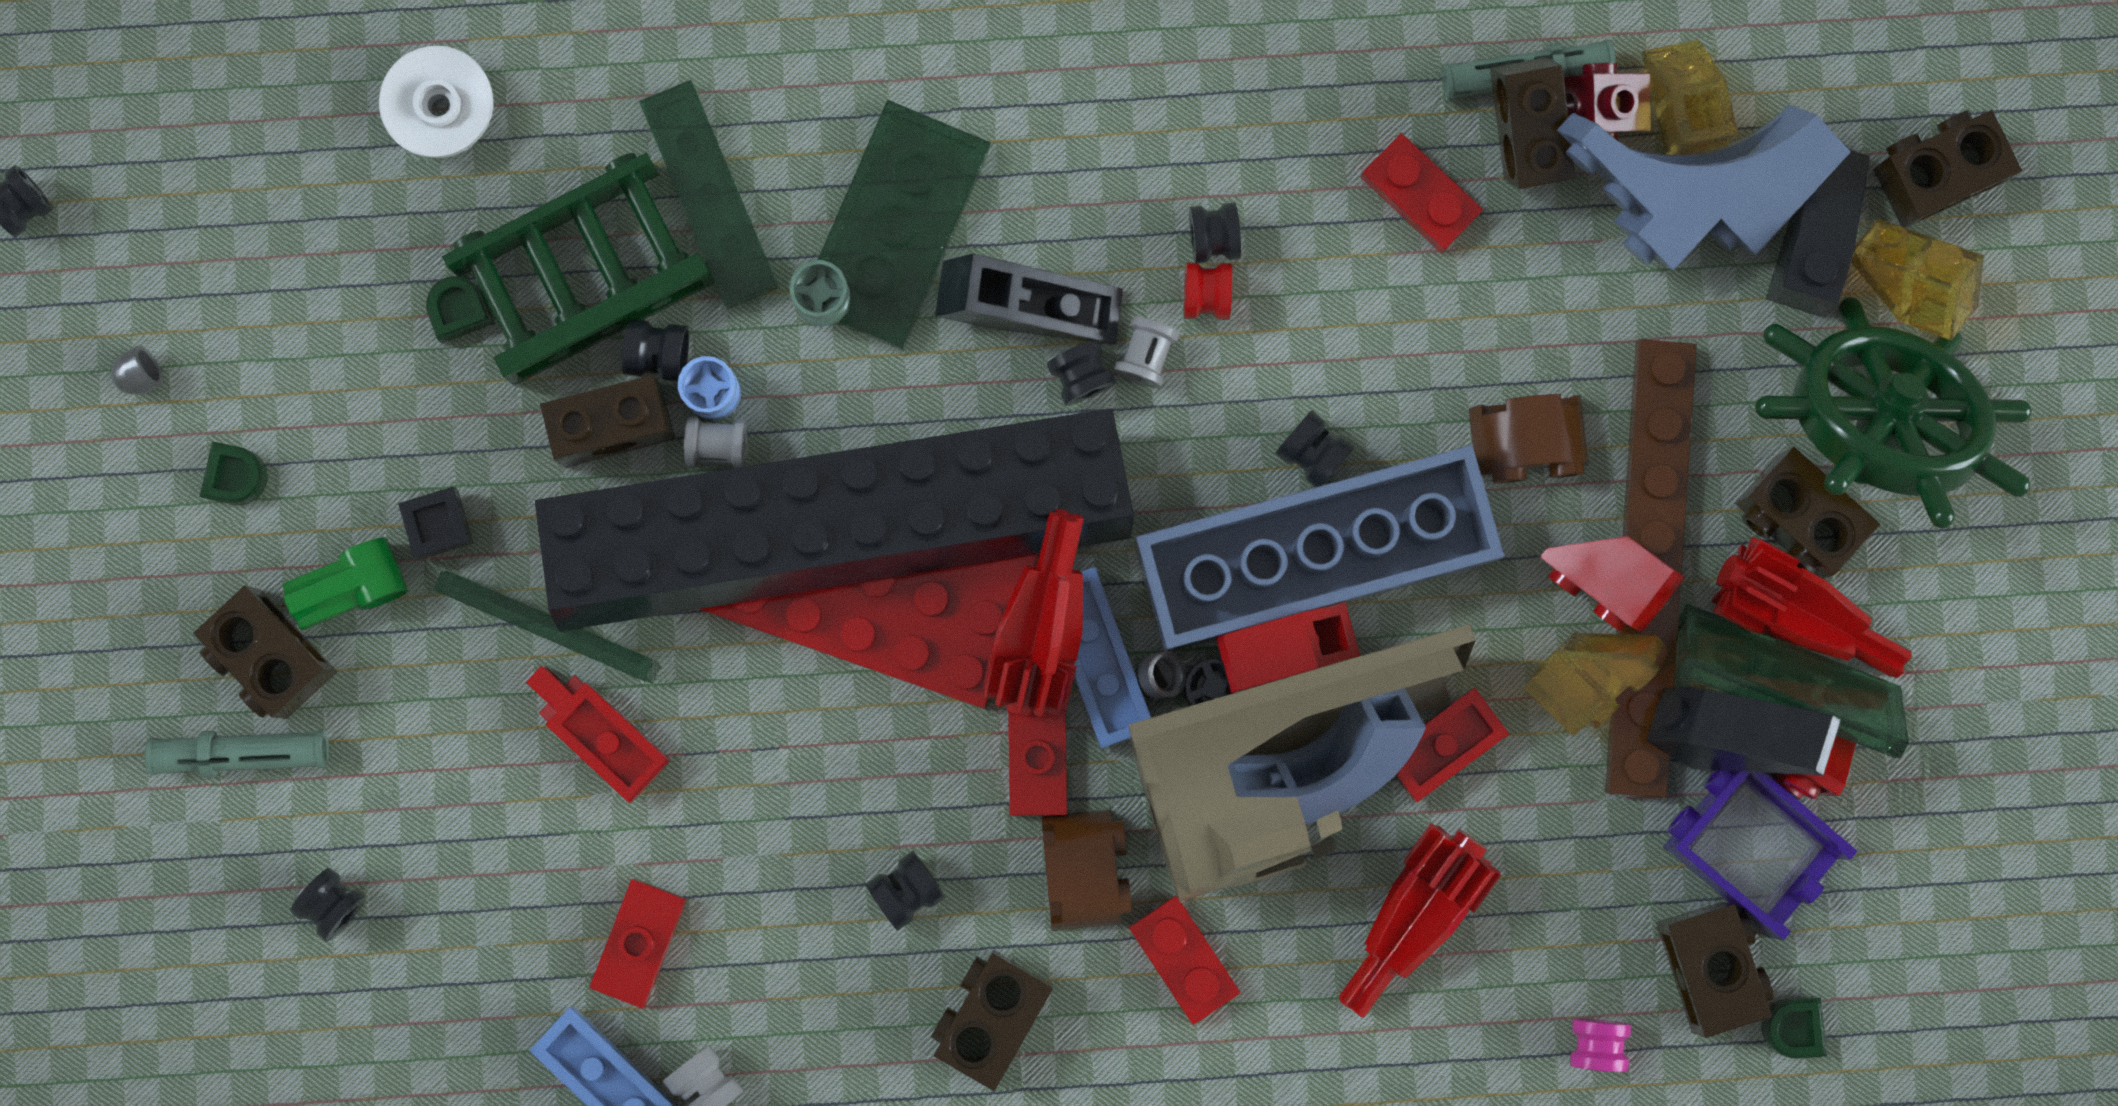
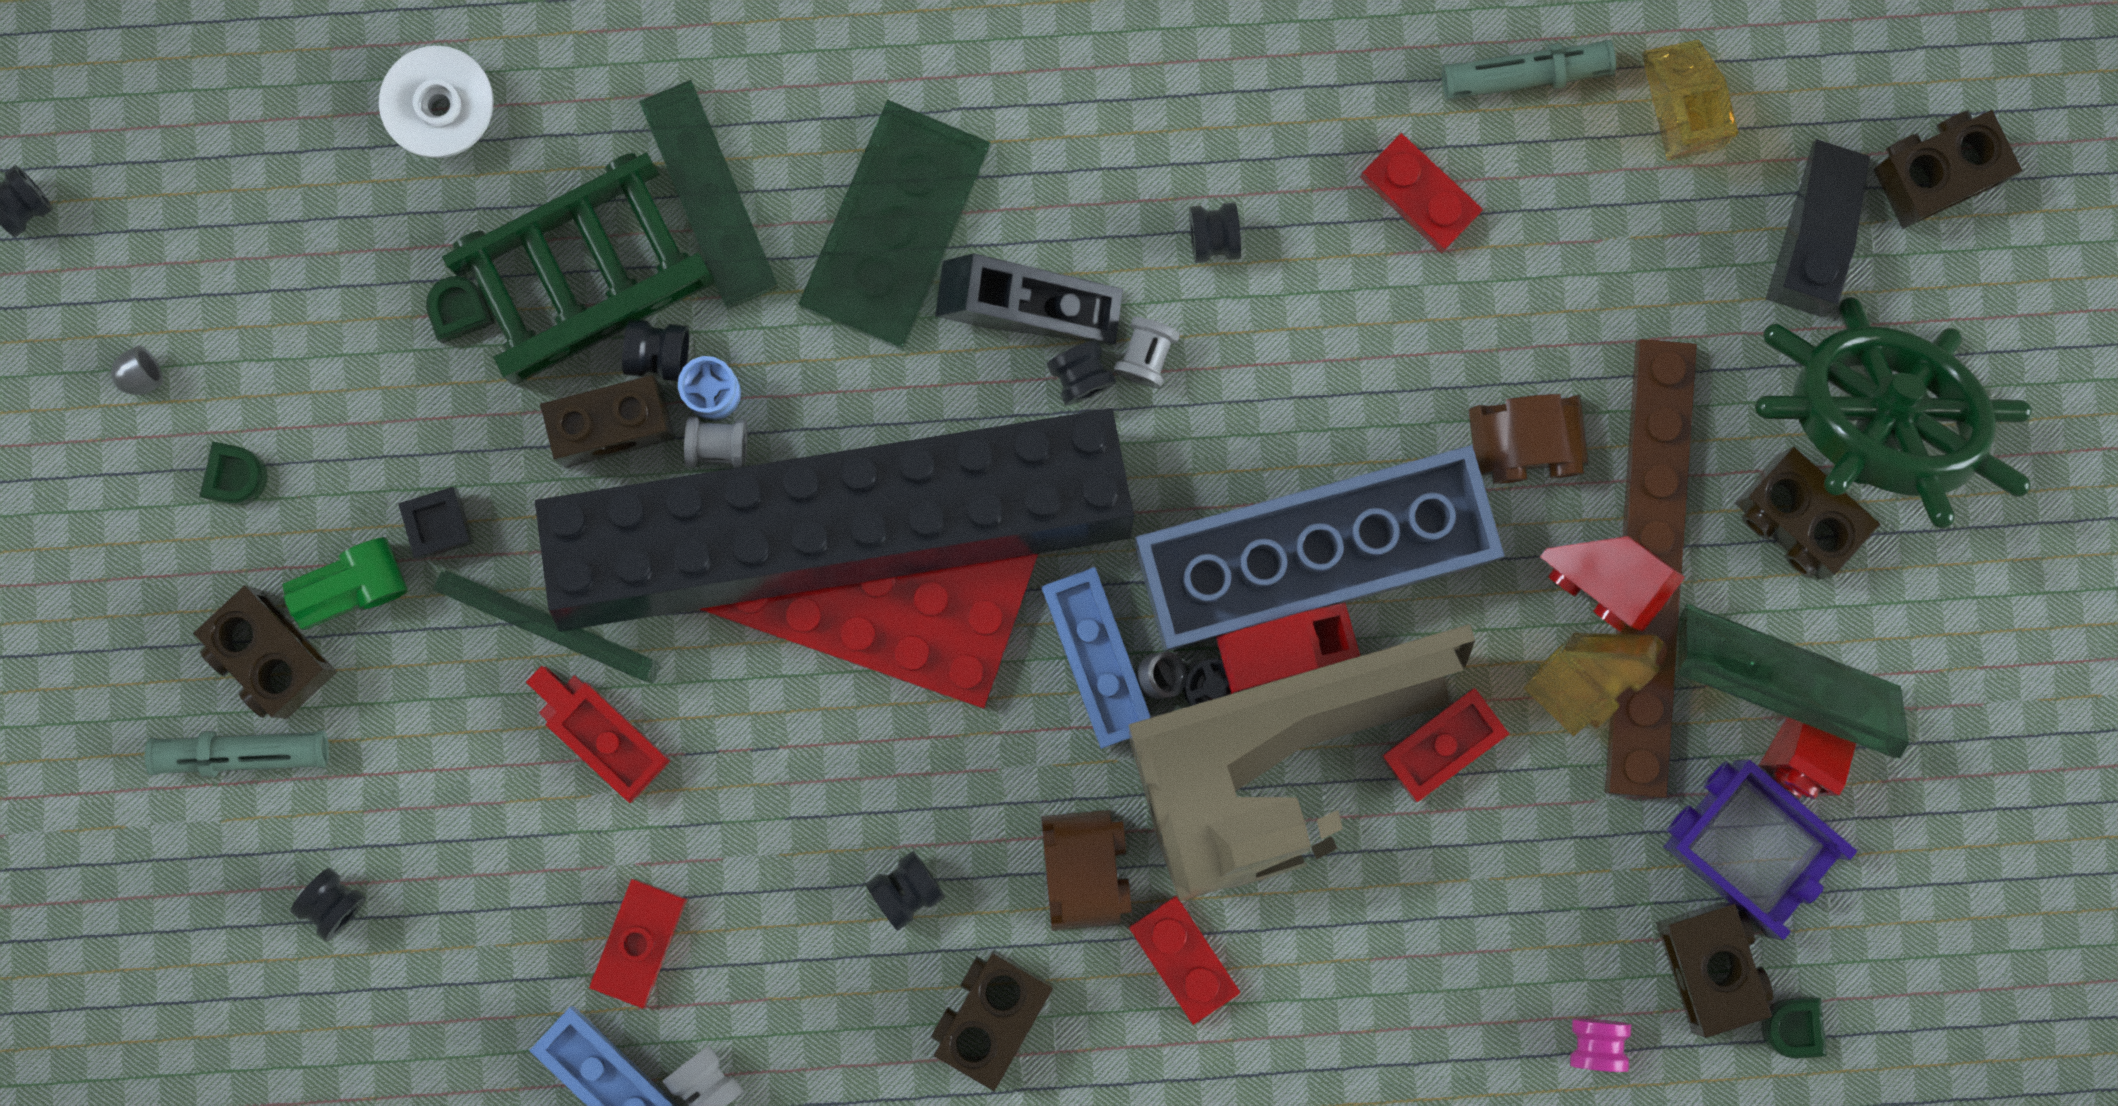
(820, 282): sand green wheel -> none
(1037, 764): red plate -> none
(1041, 628): red piece -> none
(1207, 291): red wheel -> none
(1315, 449): black wheel -> none
(1343, 764): sand blue arch -> none
(1421, 910): red piece -> none
(1528, 114): dark brown brick -> none
(1610, 98): brick -> none
(1730, 192): sand blue arch -> none
(1741, 733): black slope -> none
(1774, 596): red piece -> none
(1920, 277): clear yellow slope -> none

